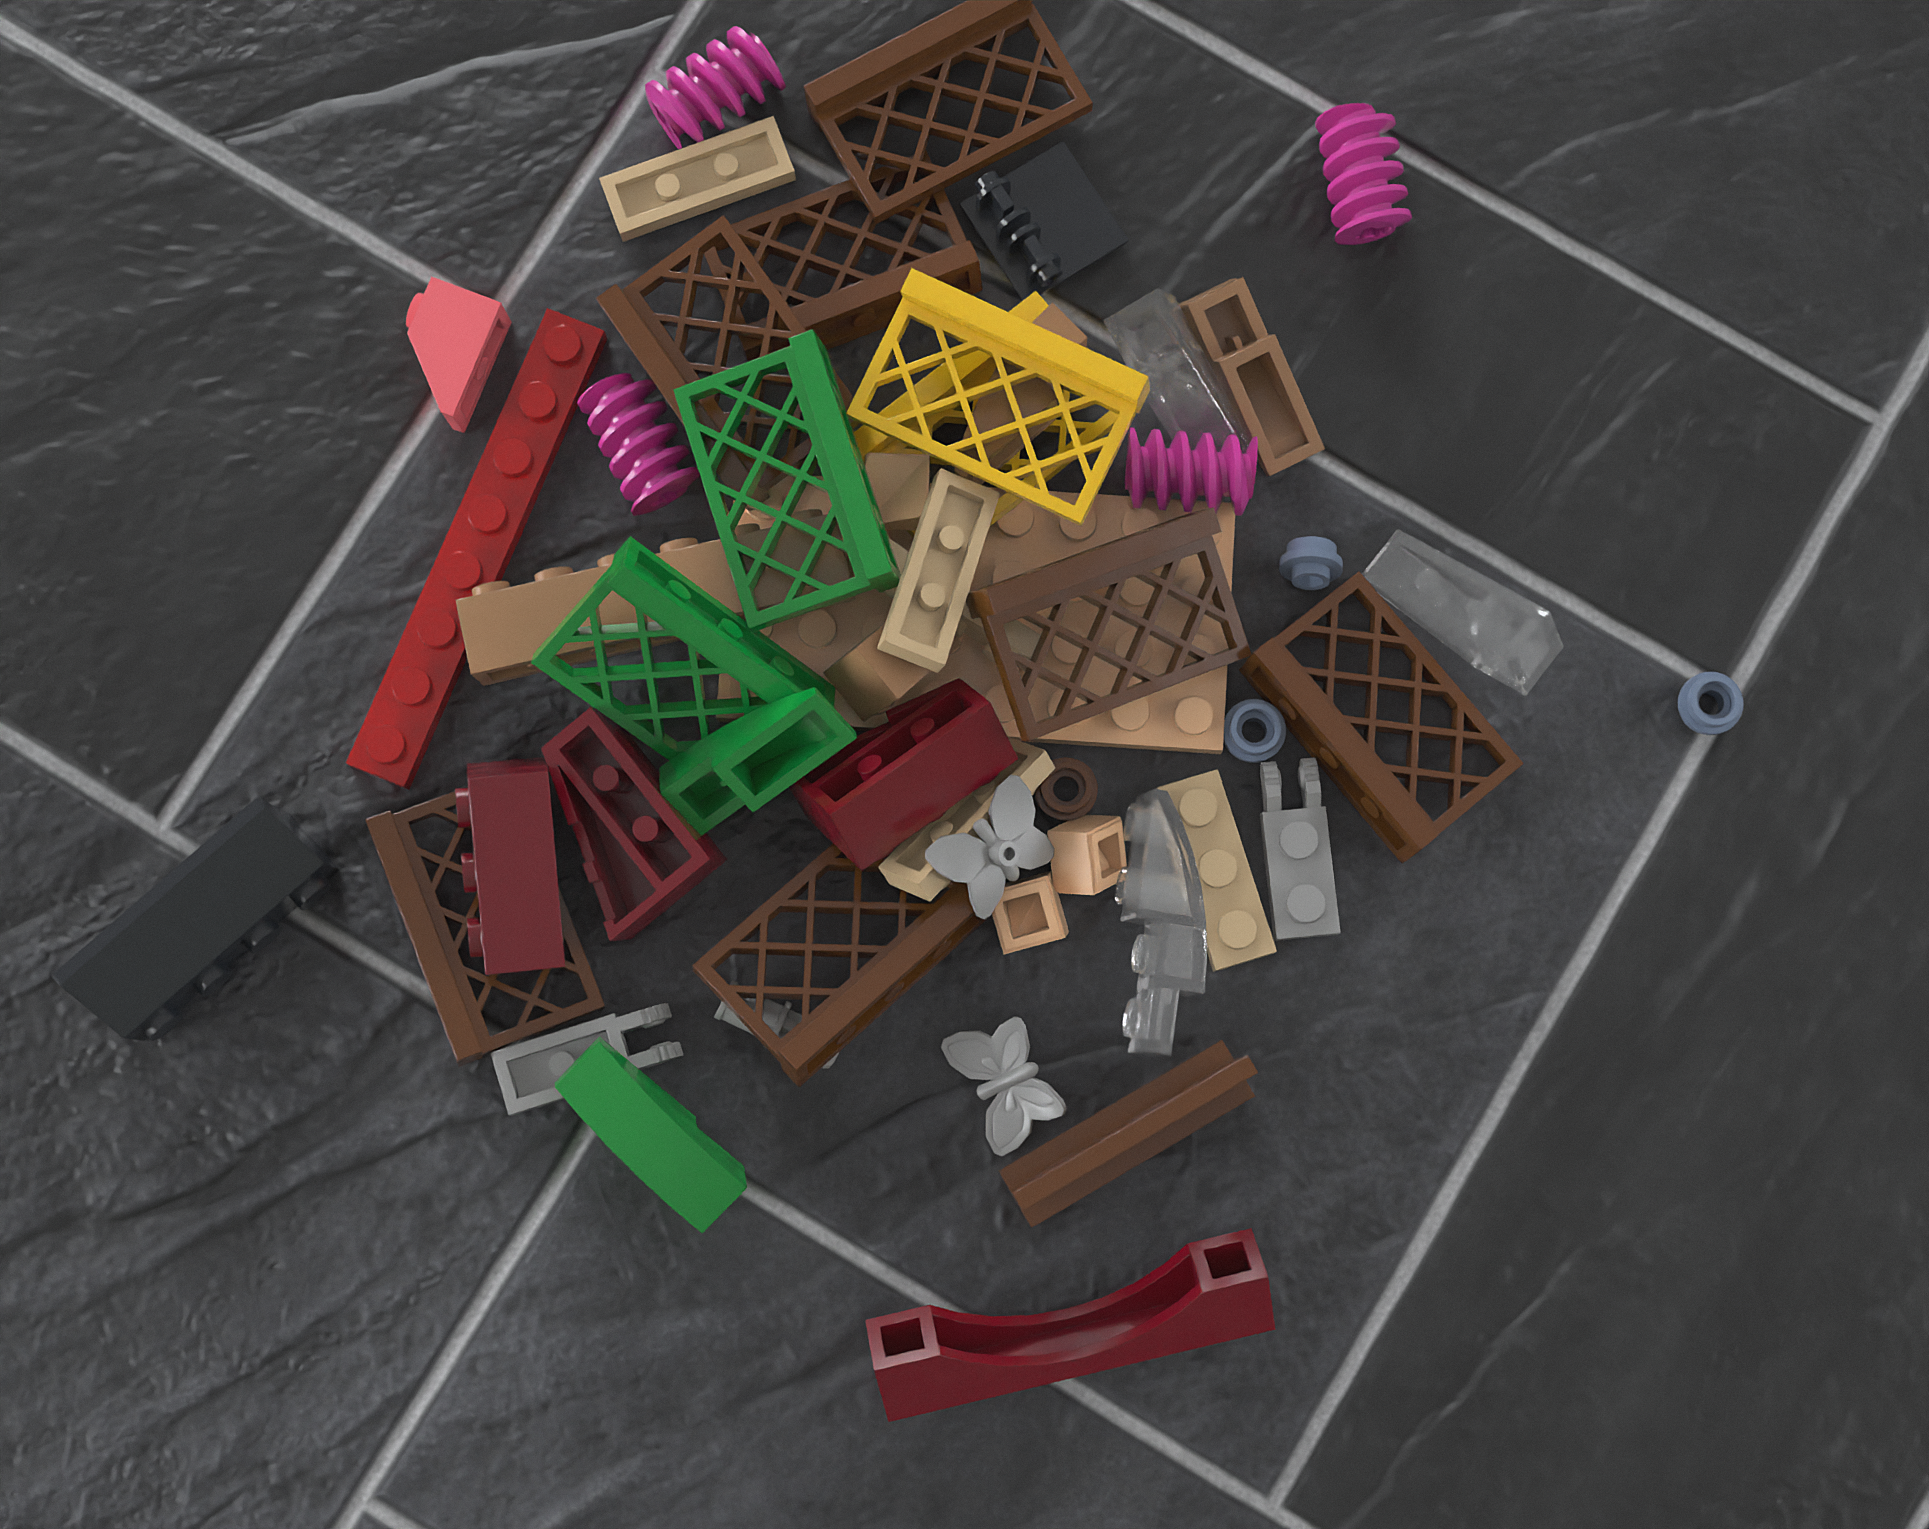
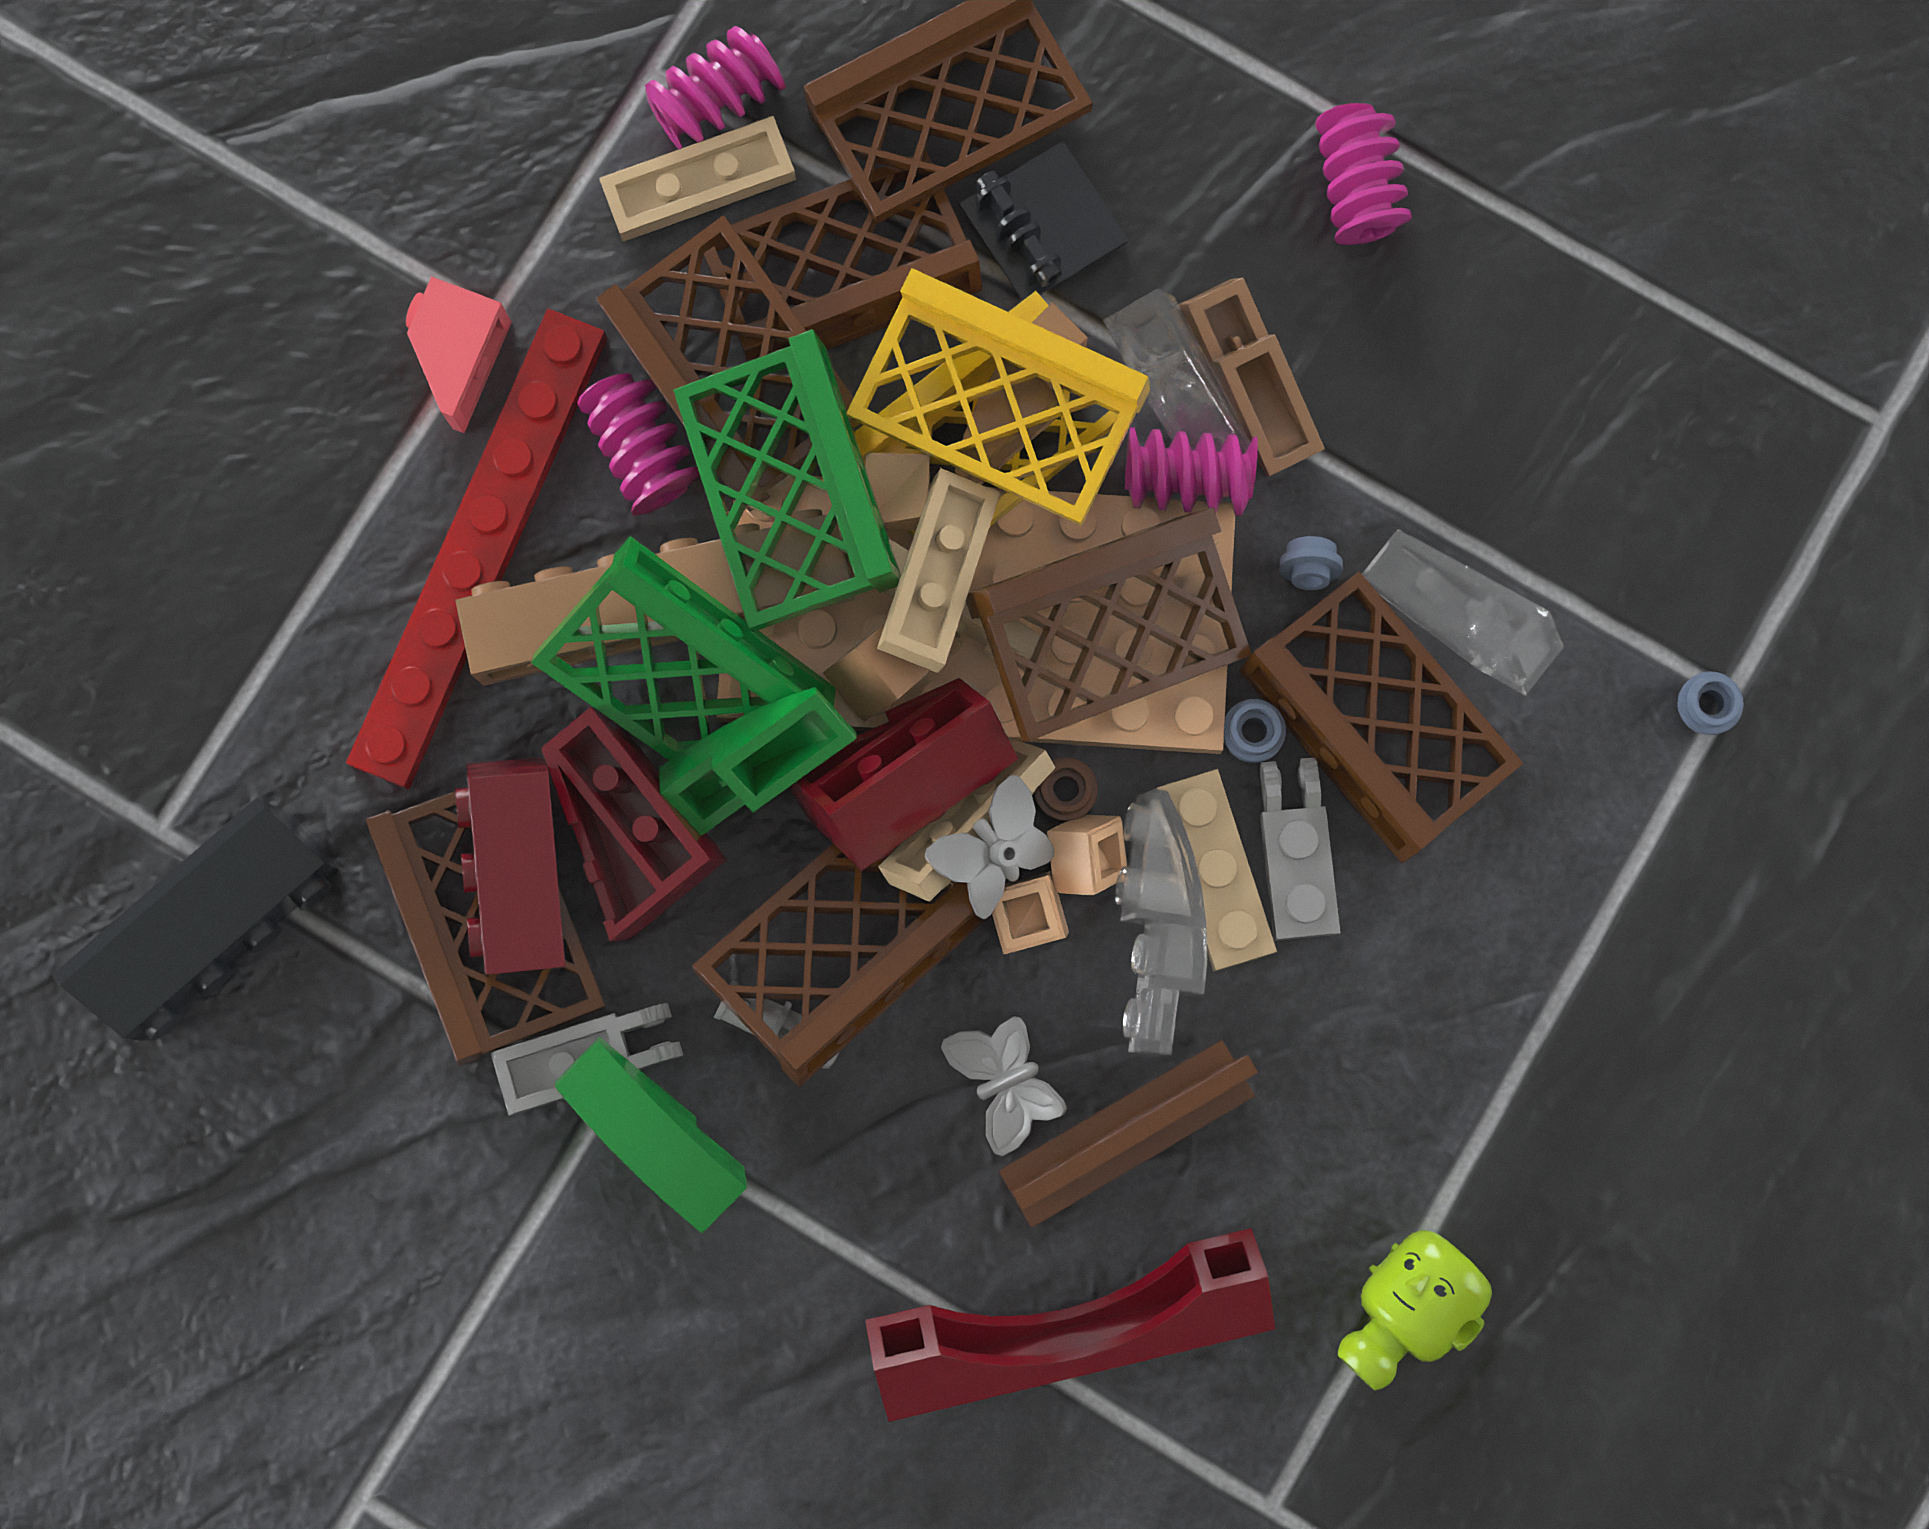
(1419, 1304): none -> lime piece

